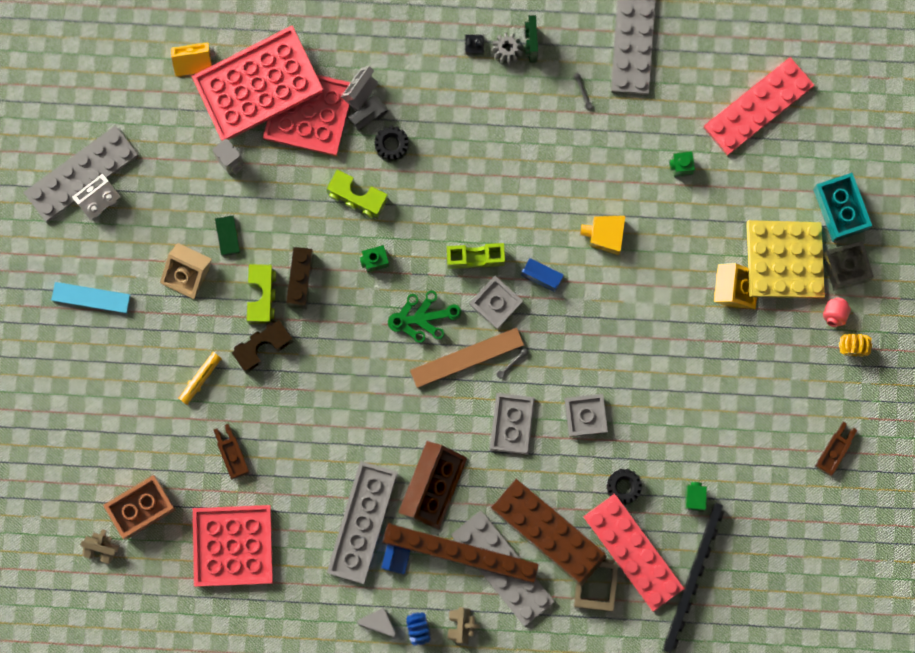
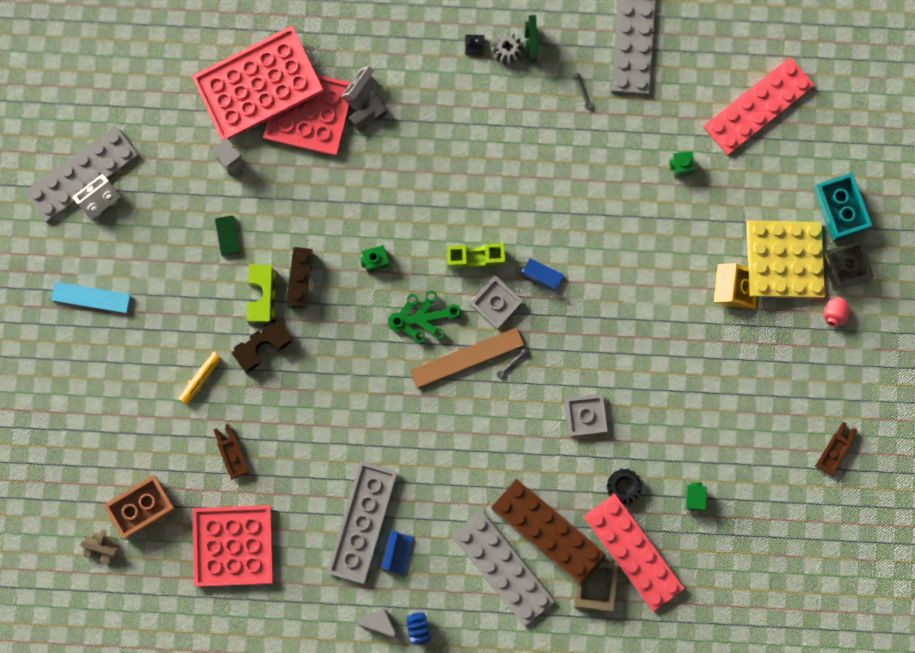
(185, 270): tan slope -> none
(190, 59): yellow panel -> none
(370, 203): lime arch -> none
(394, 154): black tyre -> none
(433, 485): reddish brown slope -> none
(460, 553): reddish brown plate -> none
(465, 625): dark tan hips -> none
(512, 423): light grey tile -> none
(605, 233): yellow torso -> none
(696, 570): black plate -> none
(855, 345): yellow gear -> none

